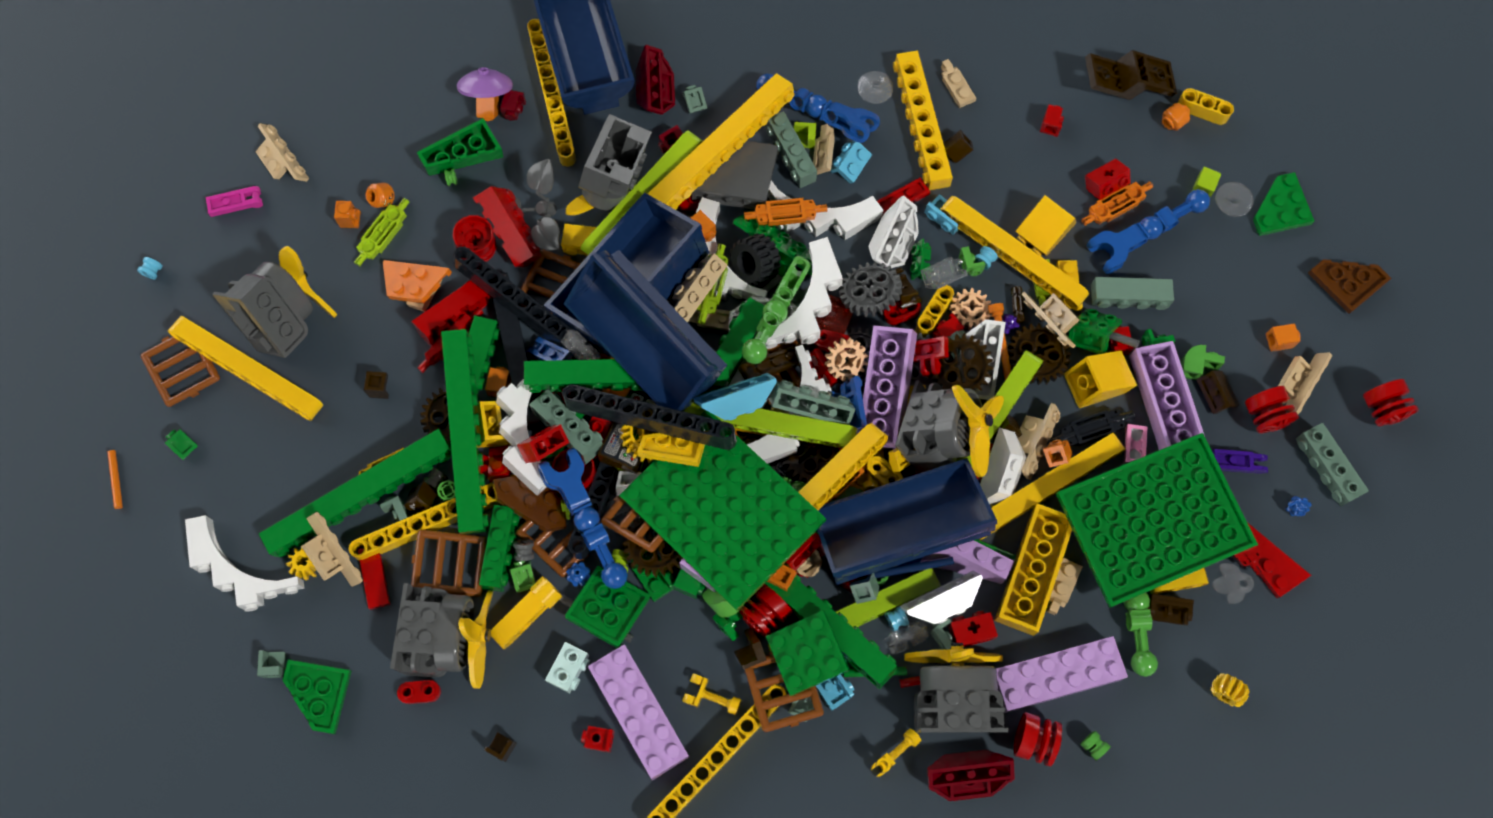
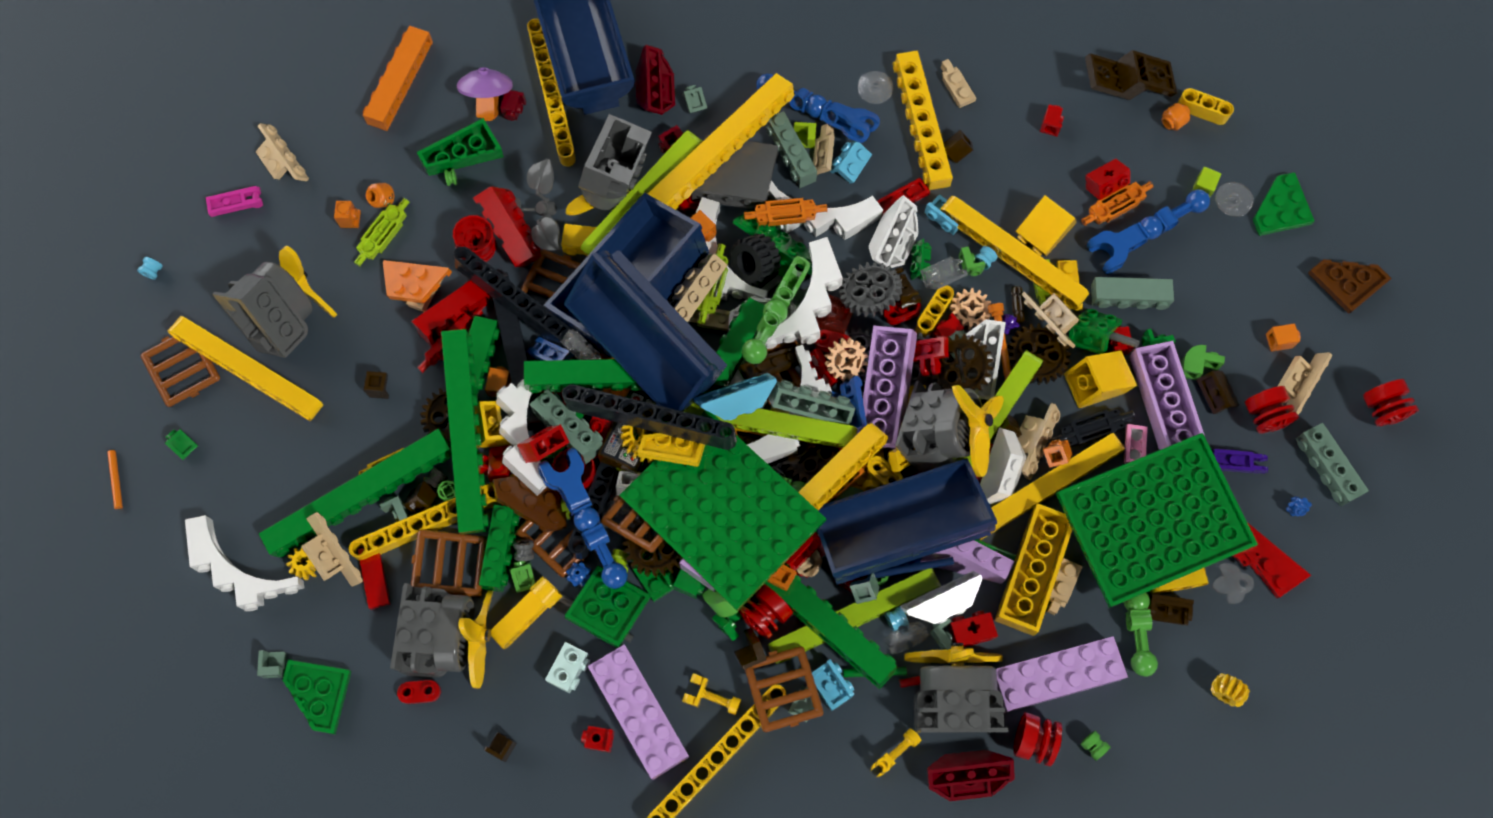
(397, 78): none -> orange brick
(807, 653): green plate -> none

